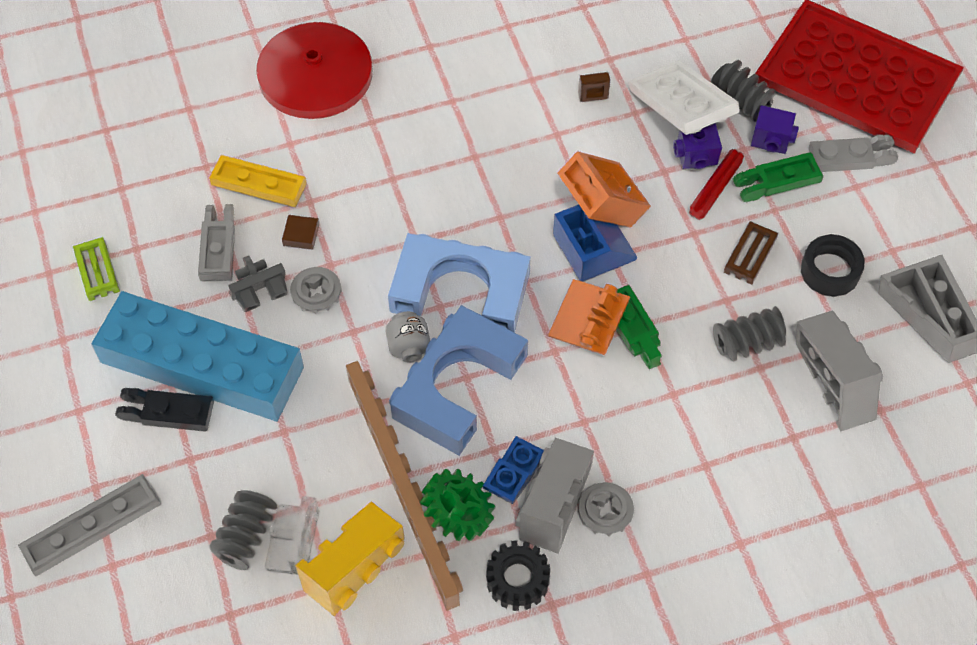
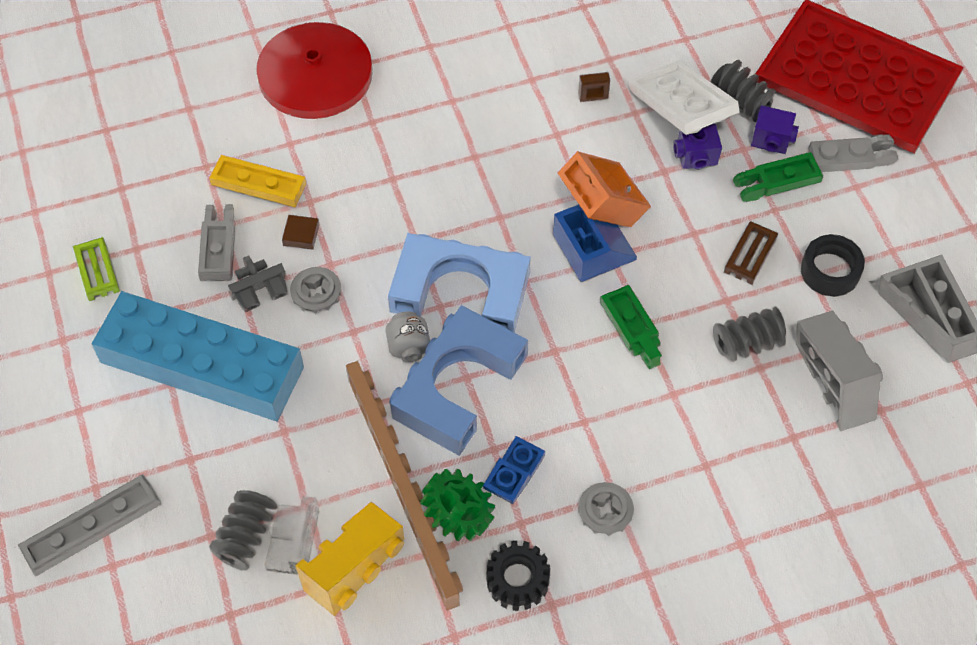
(166, 409): black hinge -> none
(554, 494): light grey wedge -> none
(589, 316): orange hinge -> none
(716, 184): red axle -> none

